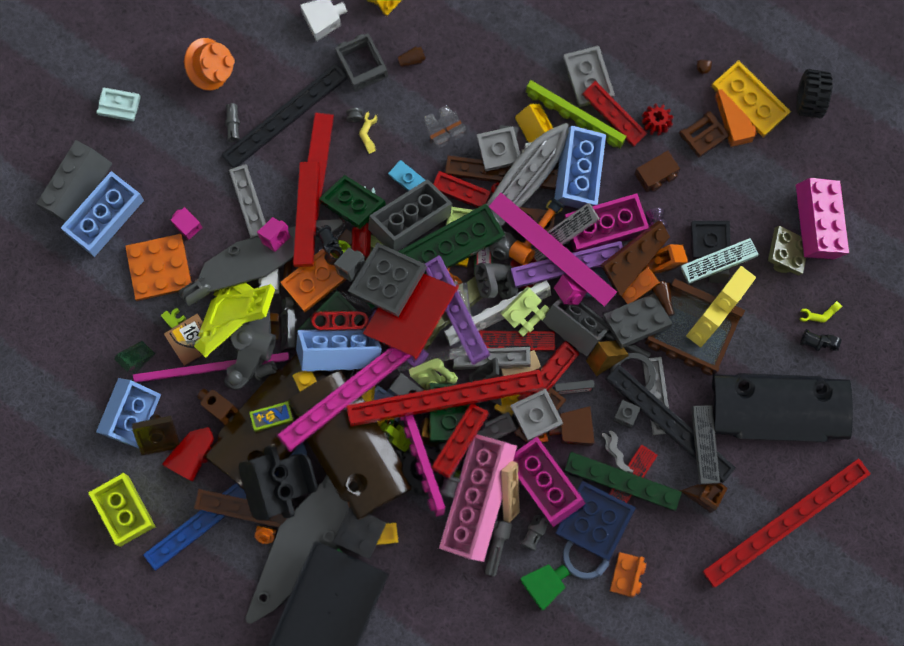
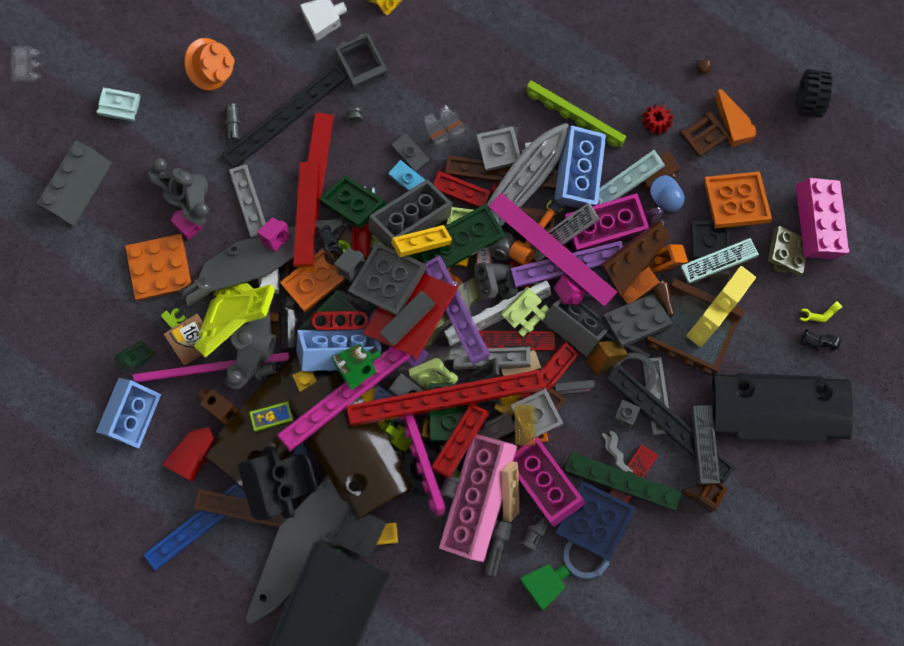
(23, 64): none -> clear plate
(102, 214): light blue brick -> none
(121, 509): neon yellow brick -> none
(155, 435): dark brown tile -> none
(182, 190): none -> dark grey piece
(265, 535): orange plate -> none
(356, 364): none -> green torso
(363, 133): light yellow arm -> none
(407, 318): none -> dark grey tile
(410, 153): none -> dark grey plate
(412, 57): reddish brown cone -> none
(421, 241): none -> yellow plate
(524, 425): none -> clear yellow plate
(533, 122): yellow panel -> none
(576, 427): reddish brown torso -> none
(585, 68): light grey plate -> none
(614, 113): red tile -> none
(627, 575): orange bracket -> none
(630, 177): none -> light aqua tile
(667, 194): none -> medium blue cap
(737, 199): none -> orange plate
(752, 98): yellow plate -> none
(786, 523): red plate -> none

